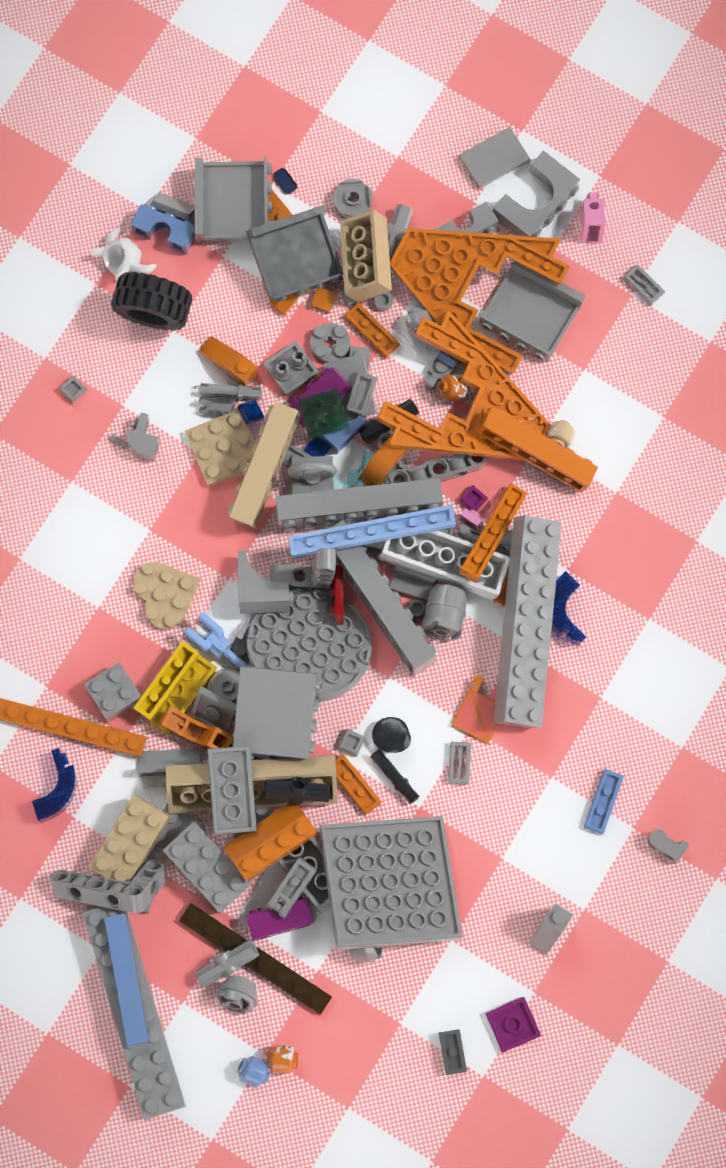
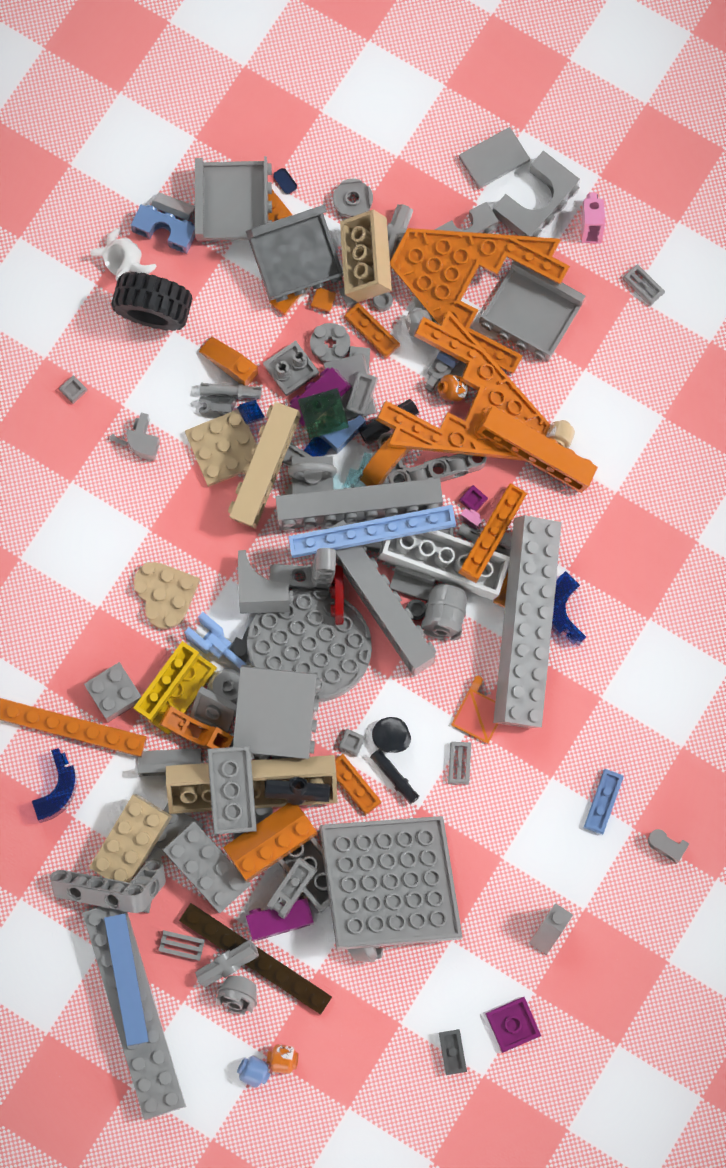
(184, 937): none -> light grey tile

